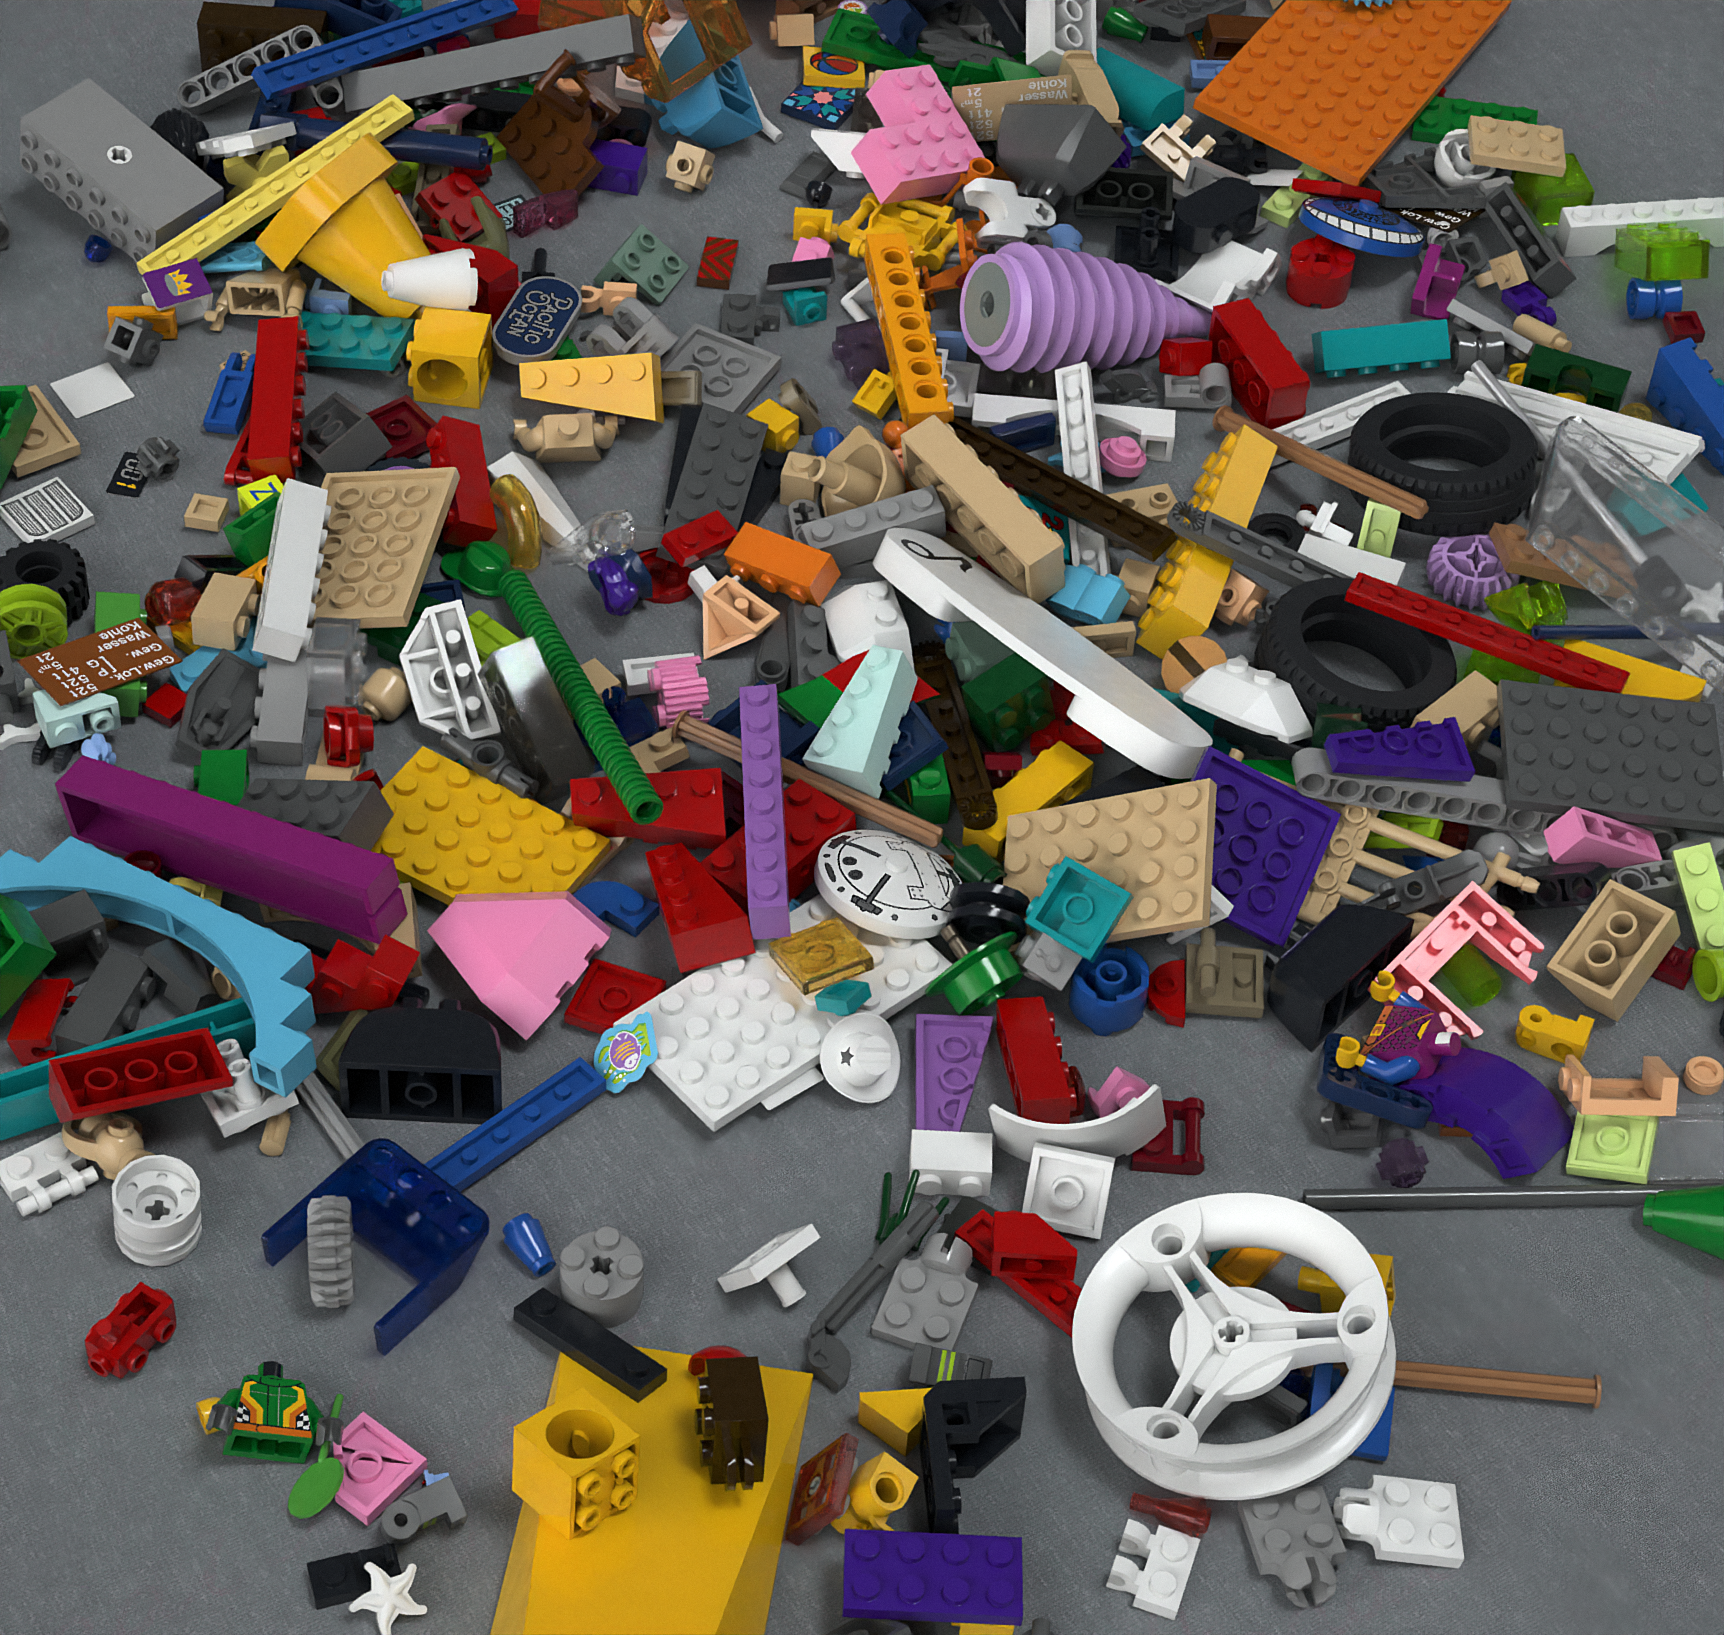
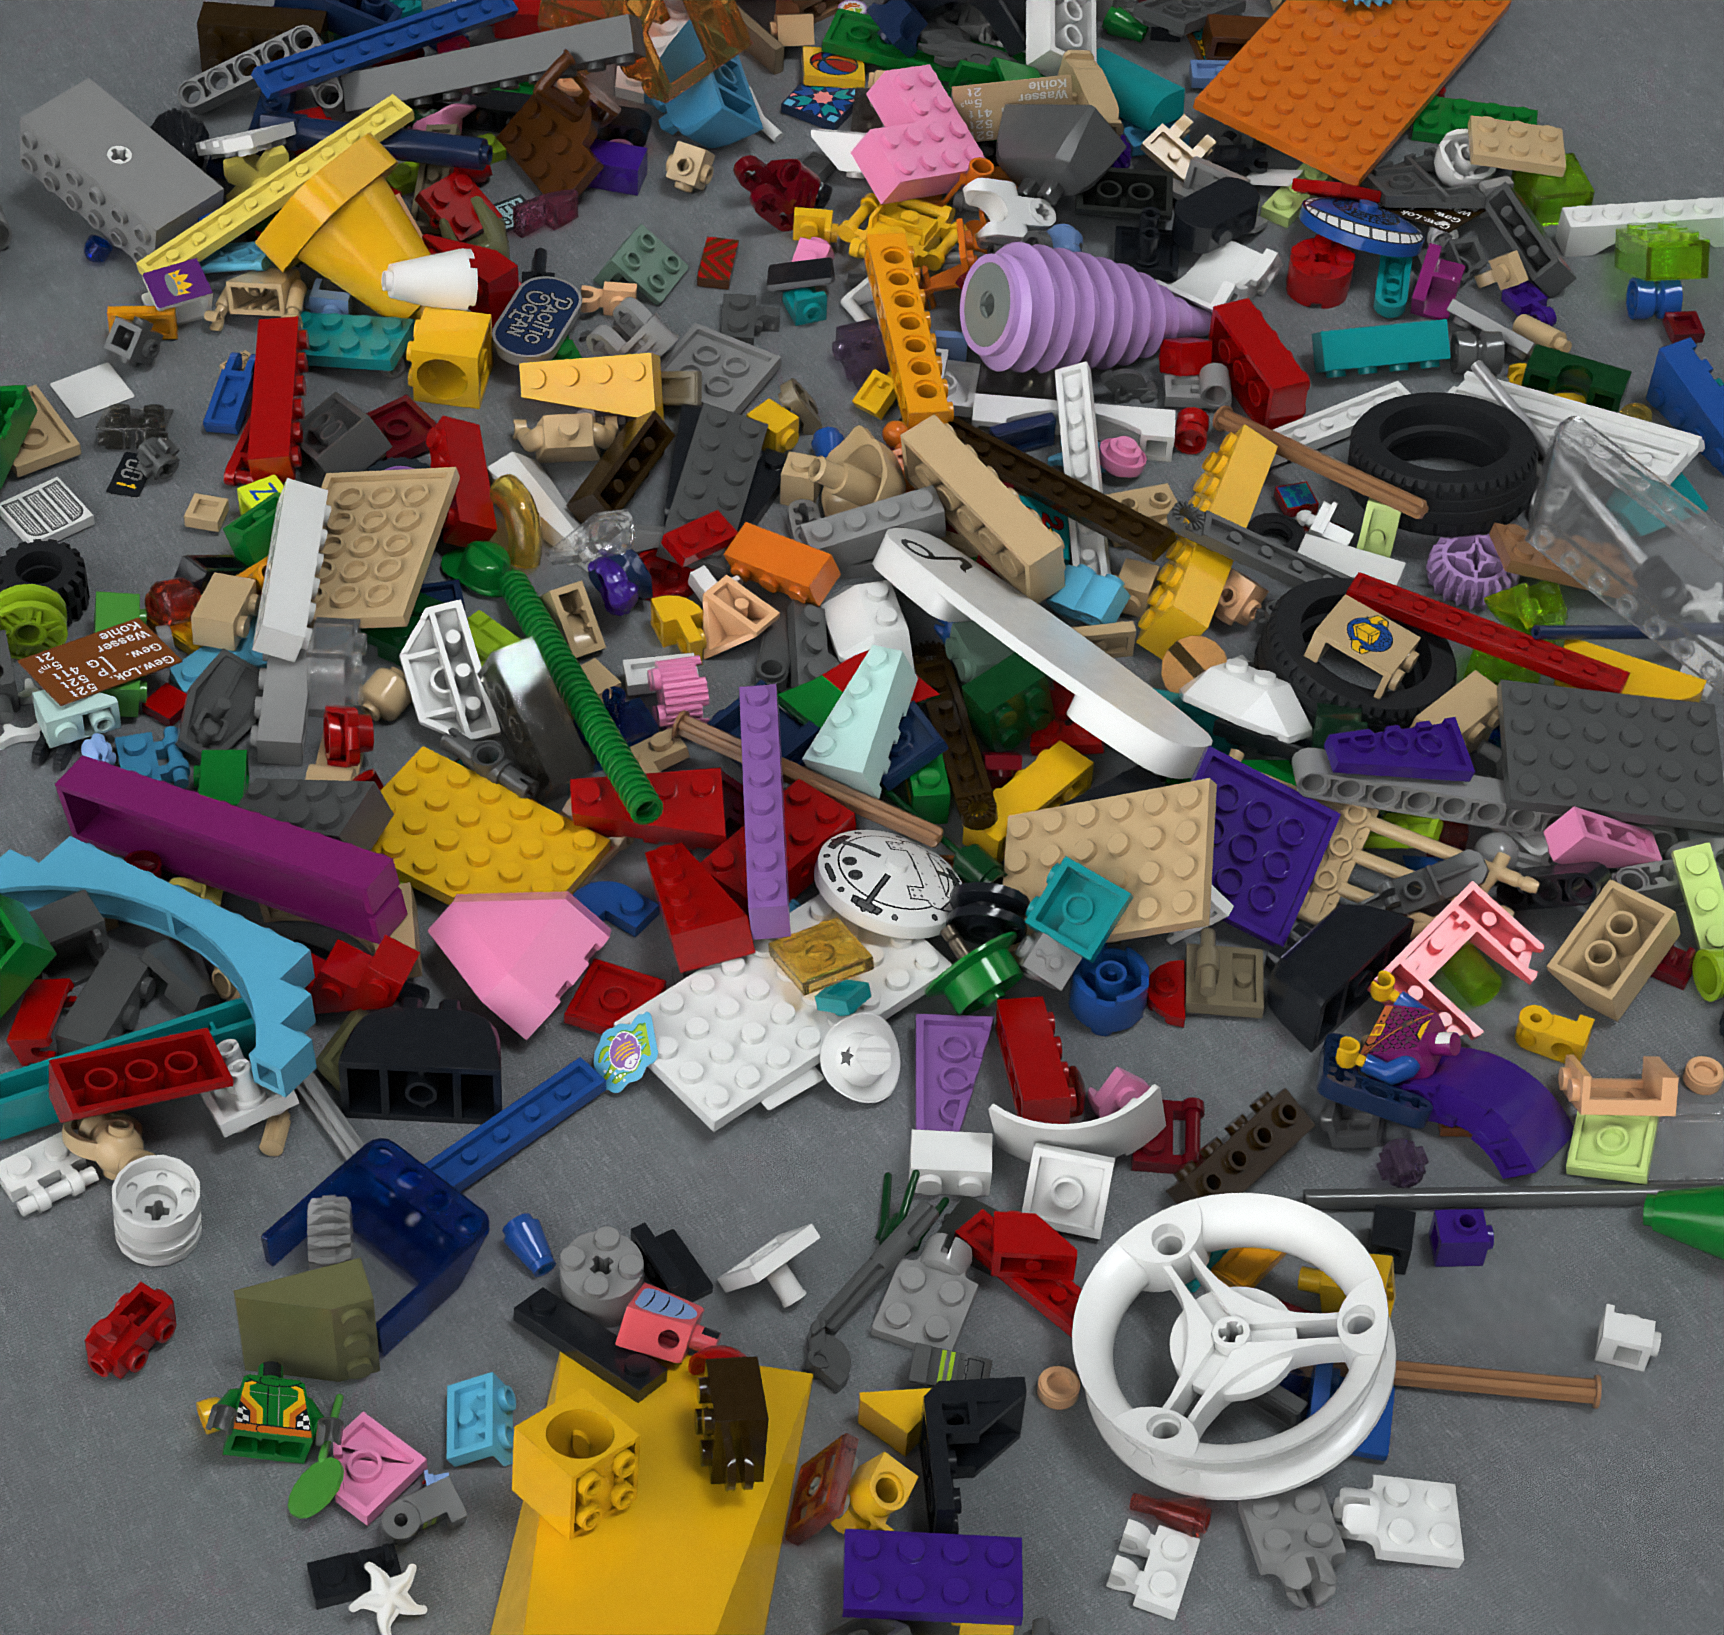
(121, 418): none -> clear smoke hinge
(142, 754): none -> dark azure plate
(311, 1323): none -> olive slope
(480, 1420): none -> medium azure bracket
(574, 618): none -> tan arch
(622, 467): none -> dark brown brick
(664, 1325): none -> coral torso
(671, 1264): none -> black panel
(680, 623): none -> yellow brick
(765, 46): none -> dark tan tile
(787, 186): none -> dark red piece
(1058, 1387): none -> light nougat tile
(1191, 430): none -> red wheel
(1245, 1151): none -> dark brown brick
(1292, 496): none -> tile
(1368, 639): none -> tan panel
(1392, 286): none -> teal plate
(1392, 1235): none -> black brick
(1460, 1237): none -> dark purple brick
(1626, 1340): none -> white brick

